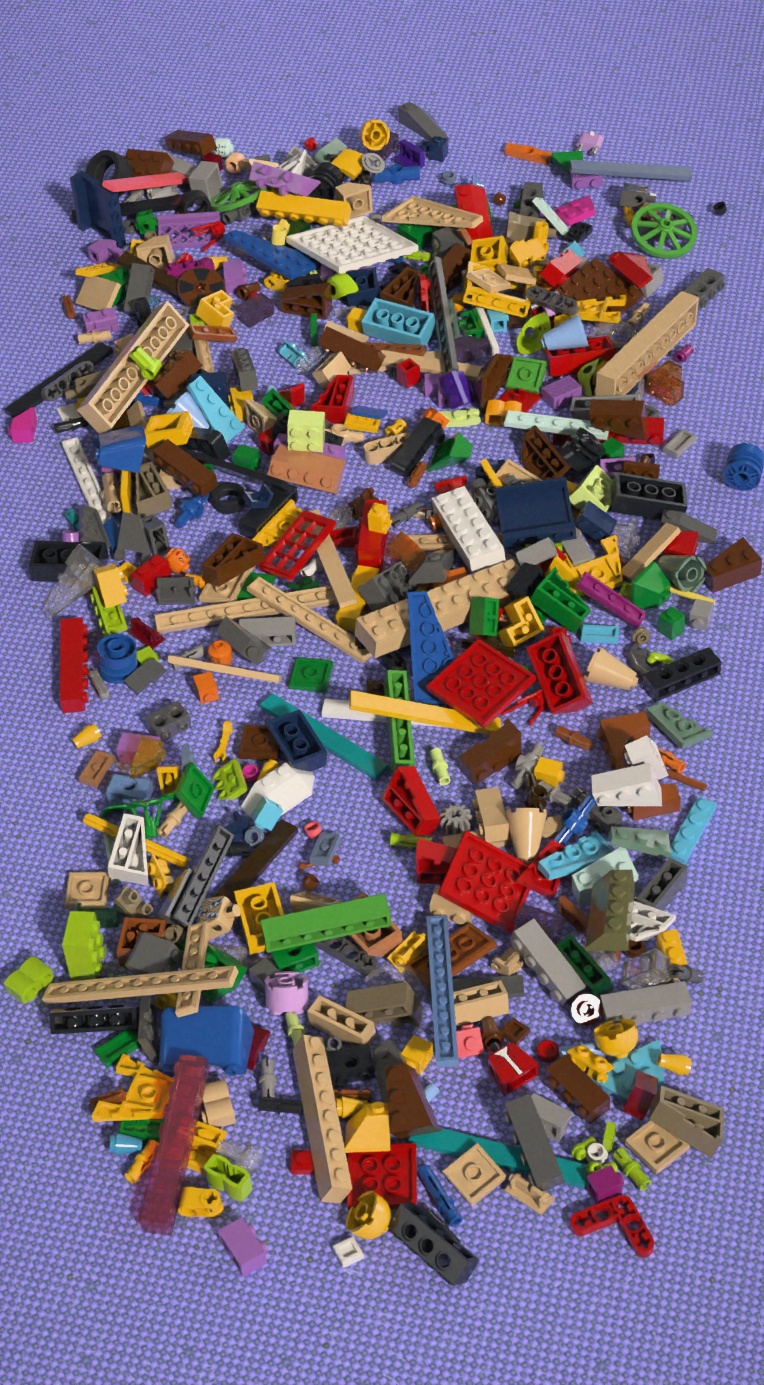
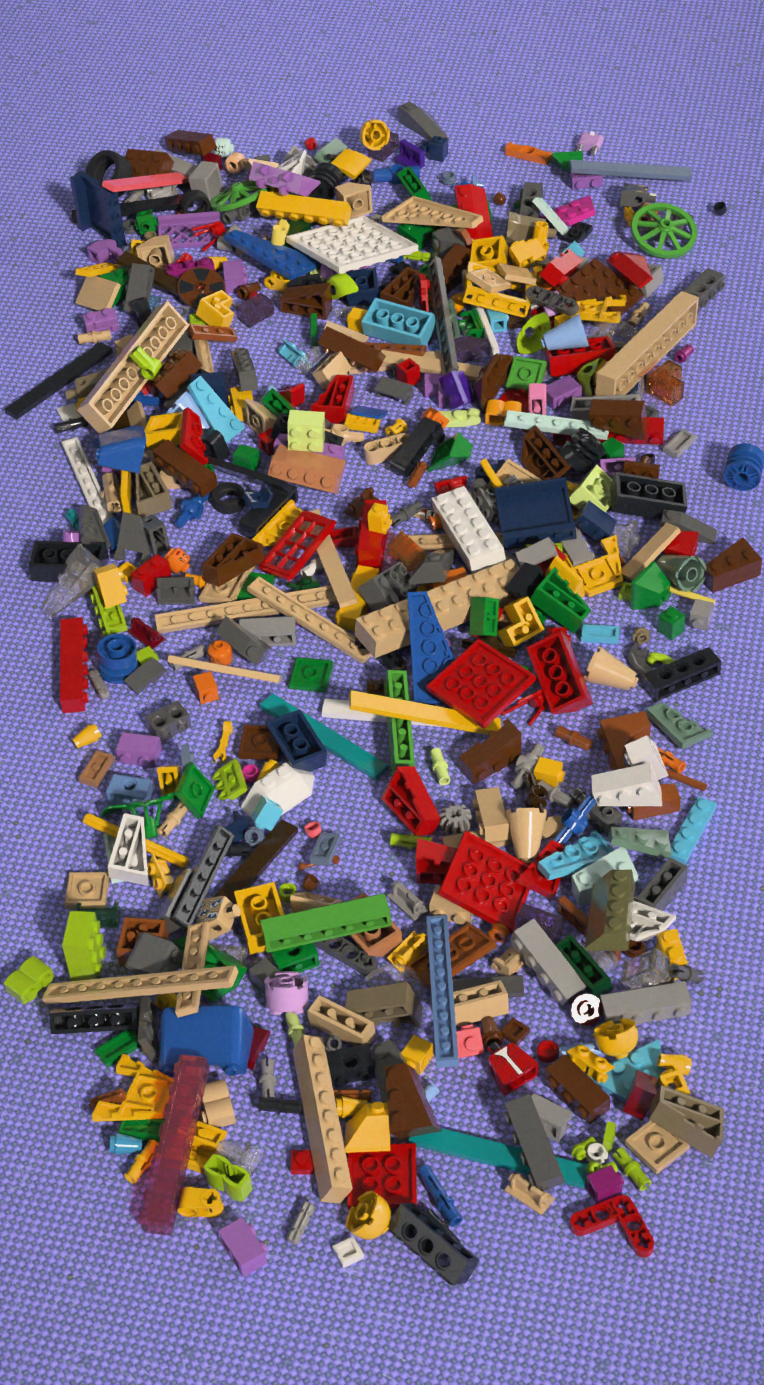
(23, 427): dark pink slope -> none
(66, 378): dark grey beam -> none
(68, 307): dark orange axle -> none
(132, 904): dark tan hips -> none
(147, 756): clear yellow slope -> none
(170, 934): dark tan plate -> none
(191, 436): none -> red wing
(222, 244): none -> light grey piece
(284, 888): none -> lime axle
(300, 1223): none -> light grey axle
(339, 512): clear gear -> none
(373, 158): light grey gear -> none
(395, 389): none -> dark grey hinge
(407, 901): none -> light grey hinge
(412, 184): none -> green brick
(474, 1174): tan tile -> none
(499, 932): none -> orange bush
(537, 398): none -> bright pink brick
(611, 599): magenta tile -> none
(674, 1079): none -> yellow brick

